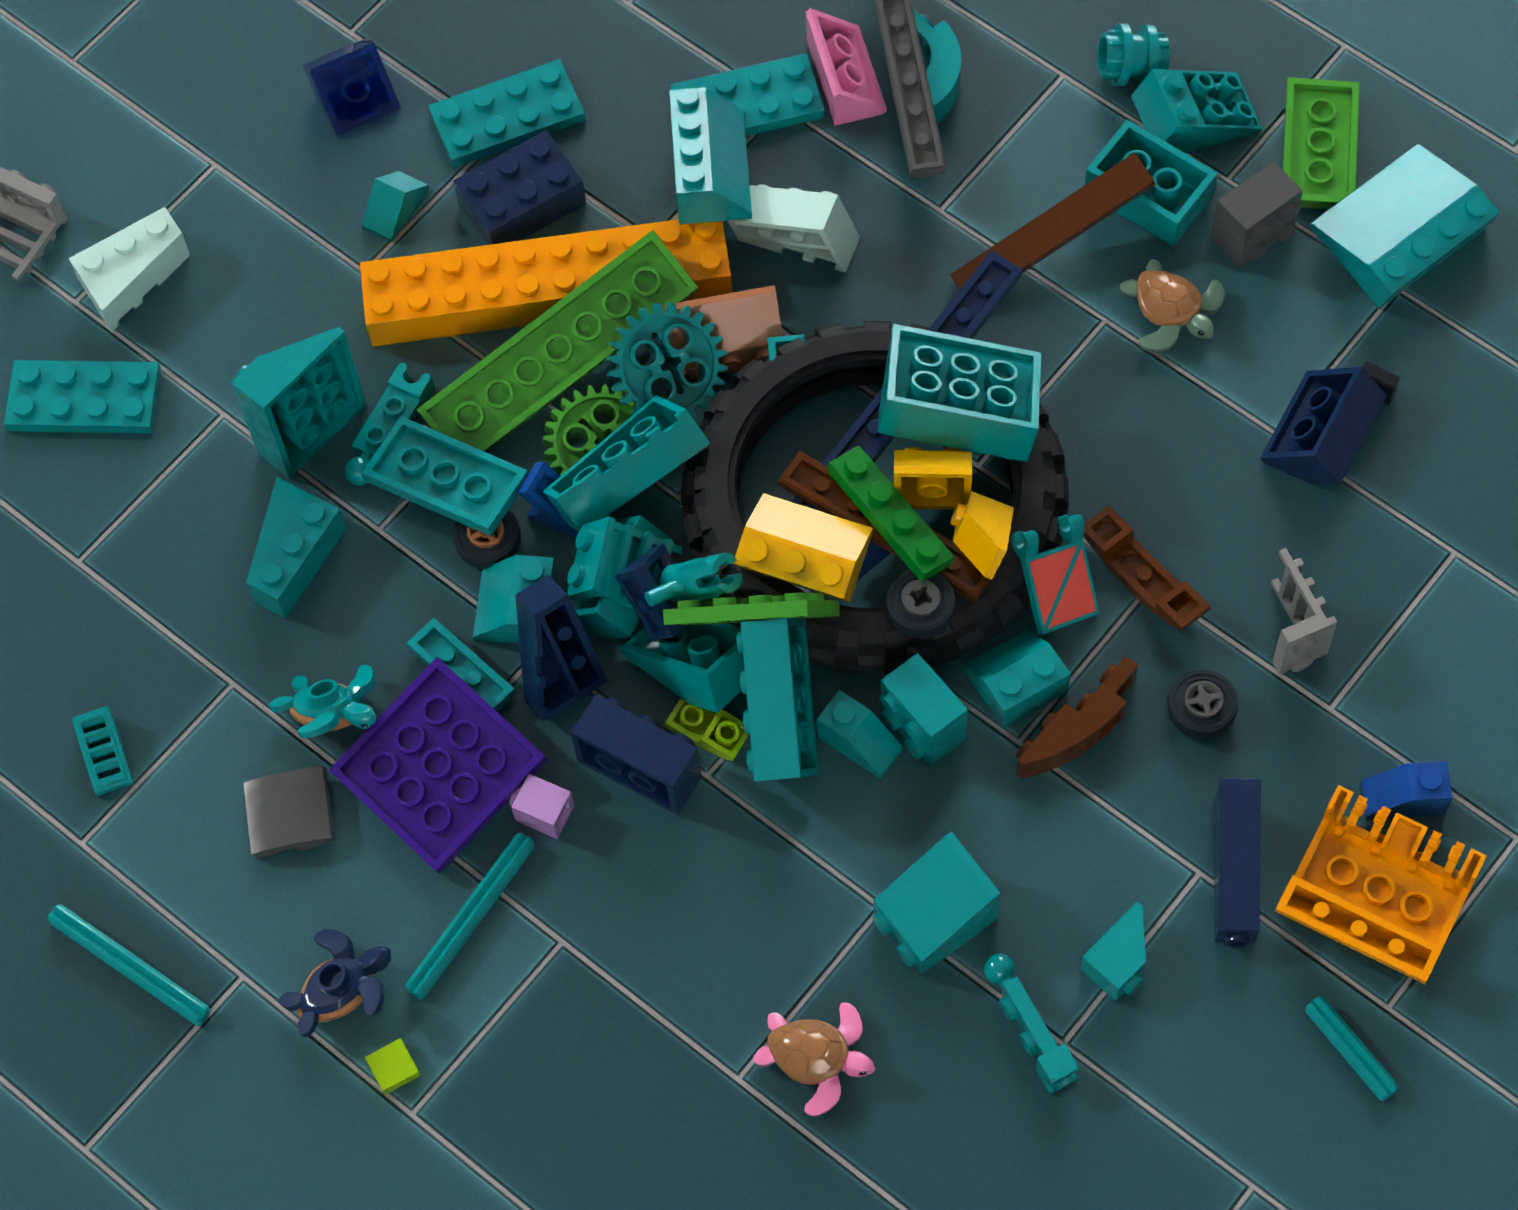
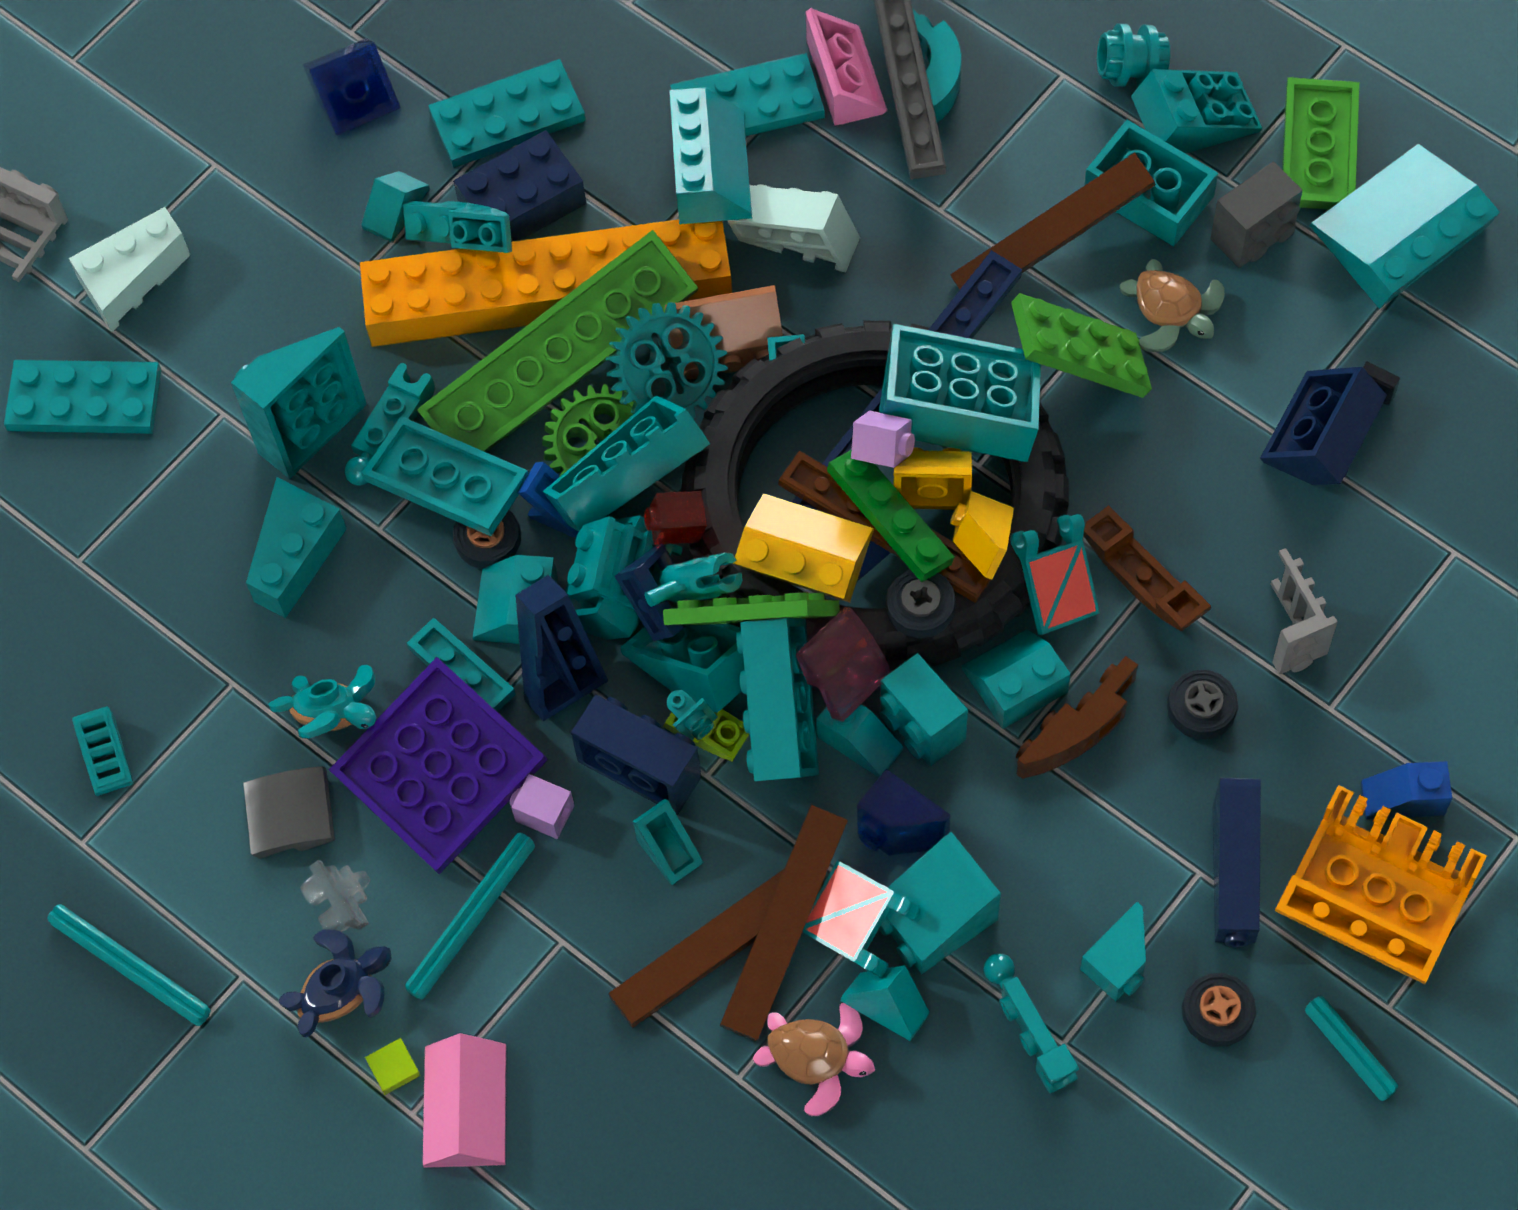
(344, 893): none -> clear hips
(459, 224): none -> teal slope
(464, 1103): none -> bright pink slope
(666, 842): none -> teal slope
(676, 517): none -> clear red brick
(694, 718): none -> teal hinge
(694, 956): none -> reddish brown tile
(783, 923): none -> reddish brown tile
(843, 663): none -> clear pink slope
(851, 912): none -> flag
(882, 439): none -> lavender brick
(889, 1000): none -> teal slope
(899, 818): none -> clear blue slope
(1081, 345): none -> bright green plate
(1219, 994): none -> black wheel

